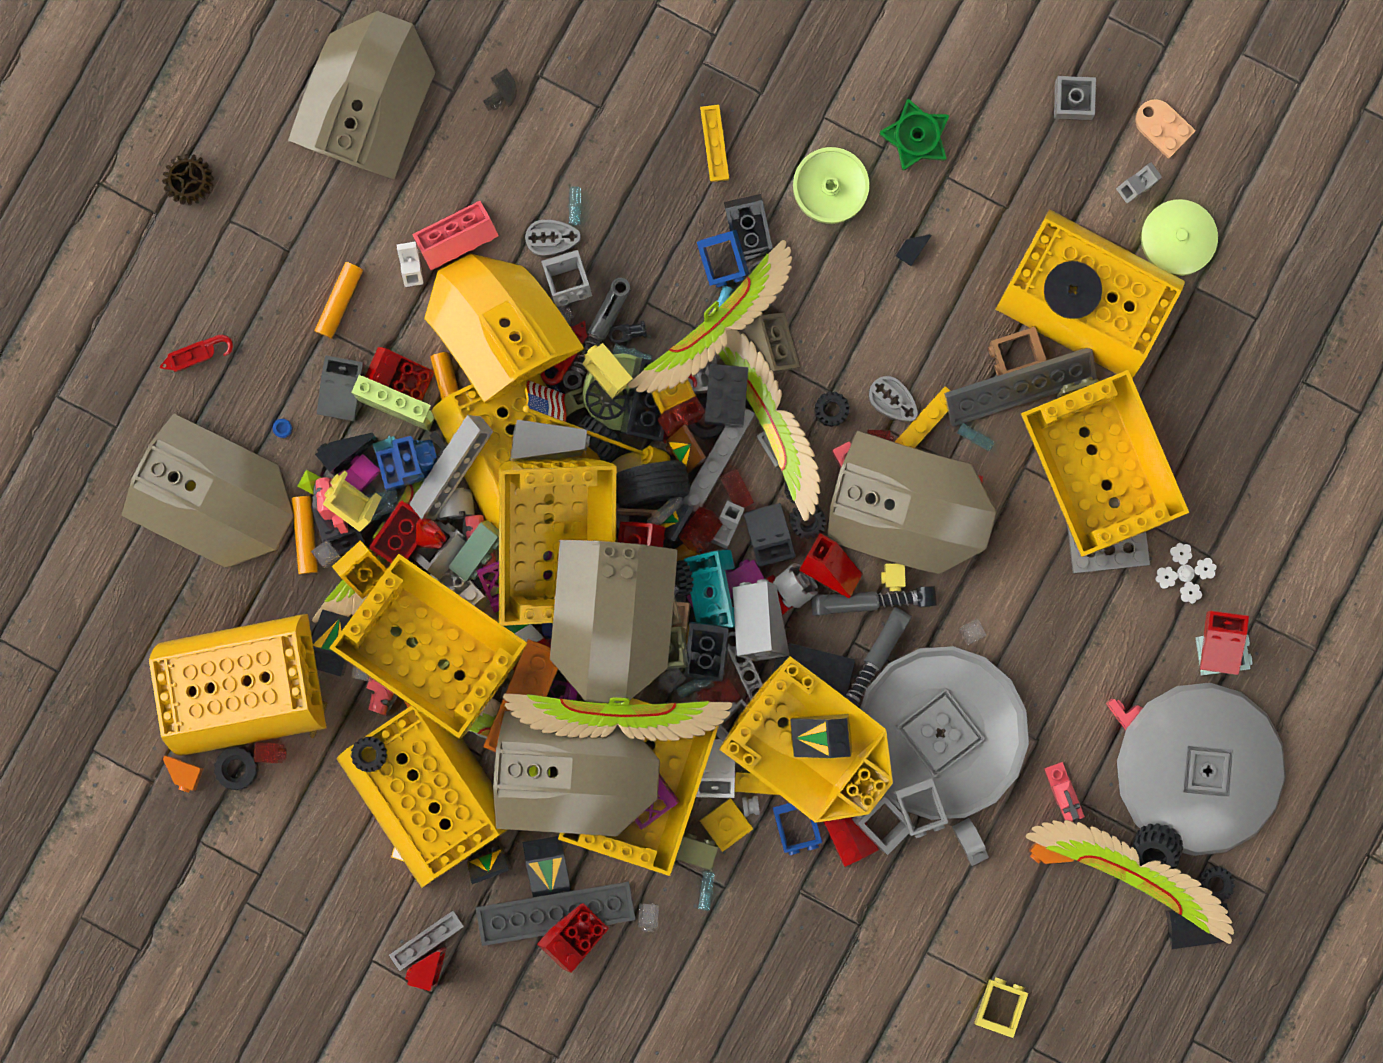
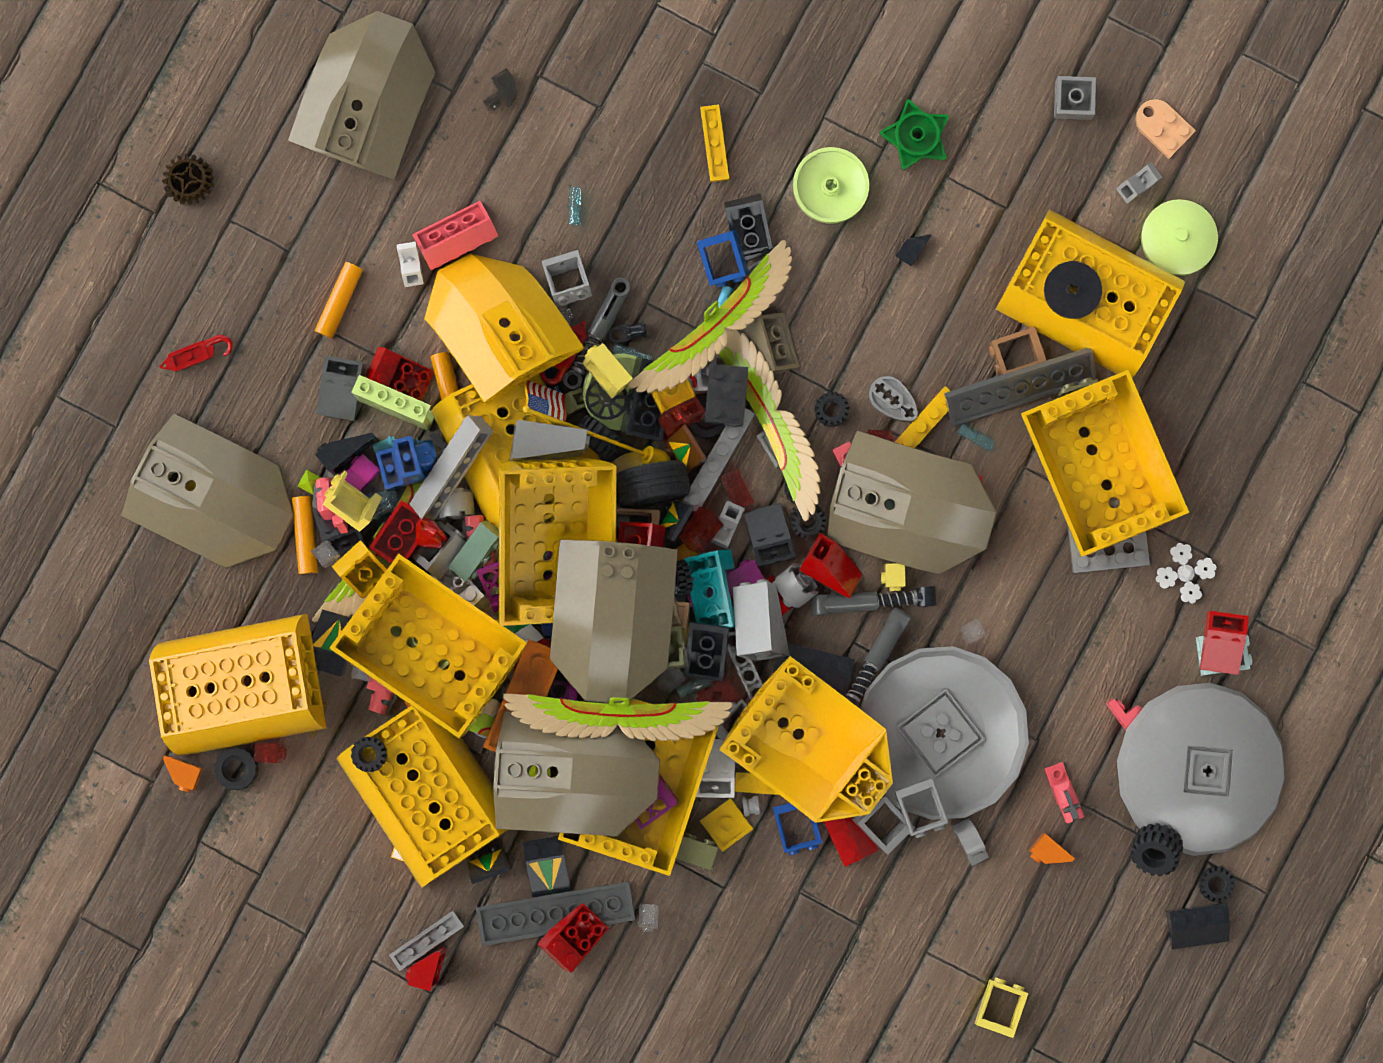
(282, 428): blue tile -> none
(548, 227): light grey piece -> none
(666, 510): clear tile -> none
(706, 890): clear light blue axle -> none
(821, 736): black slope -> none
(1153, 878): piece -> none

